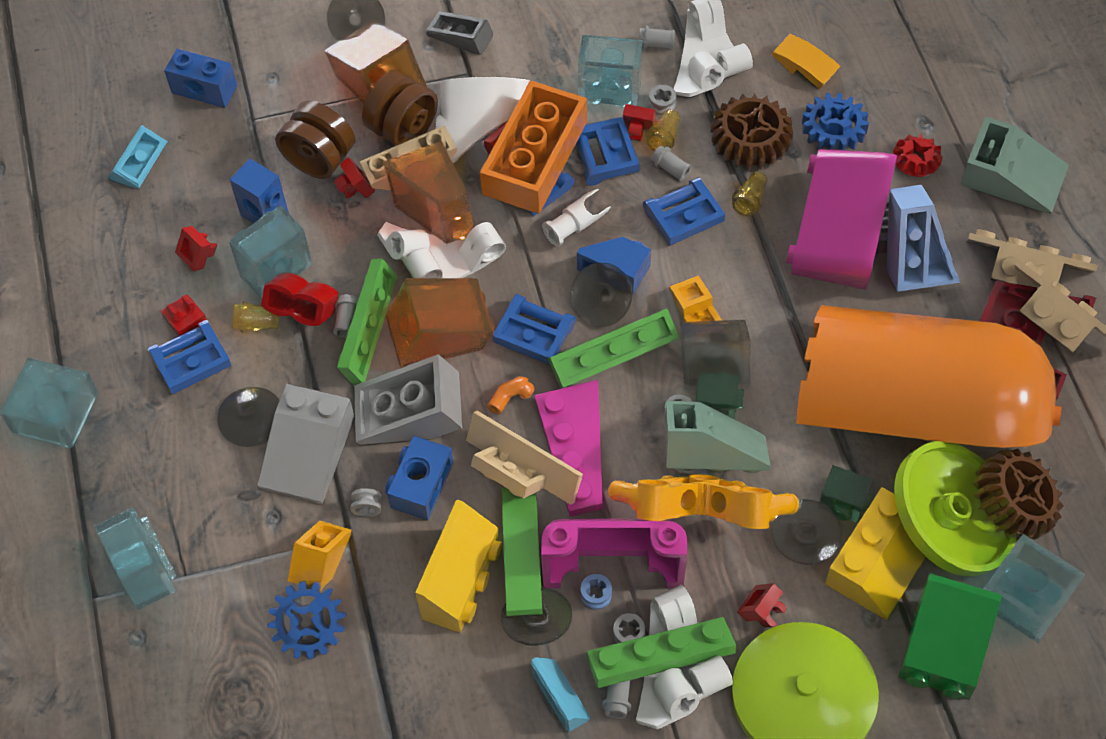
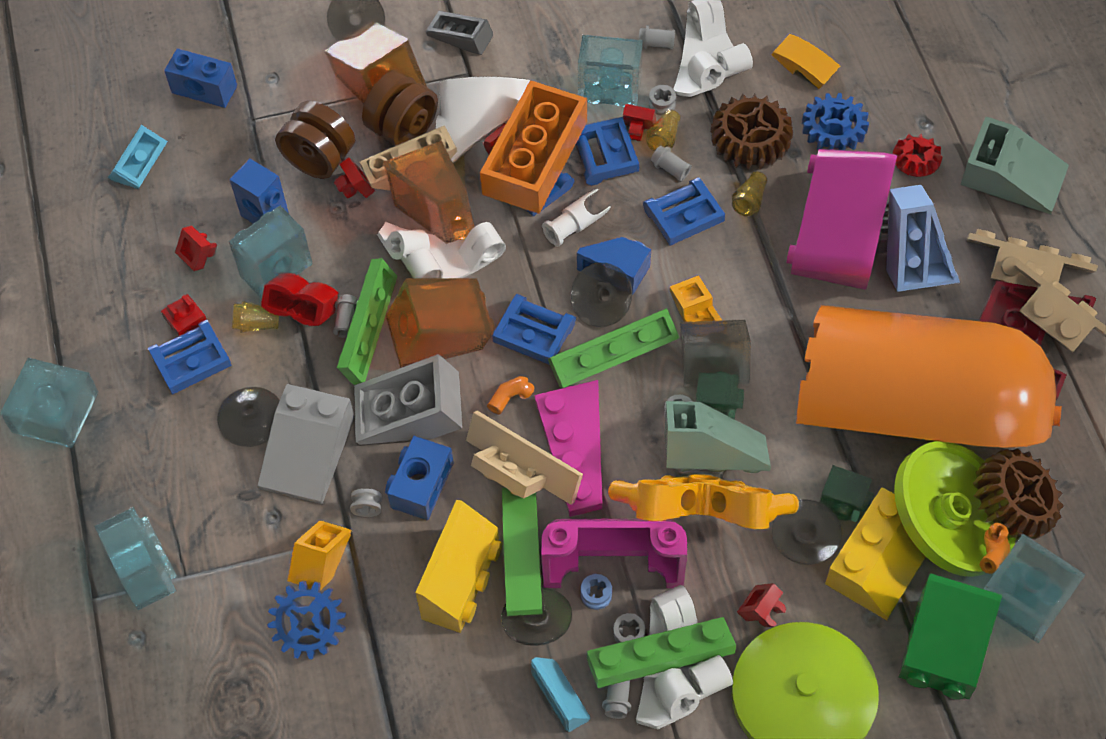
(996, 547): none -> orange arm

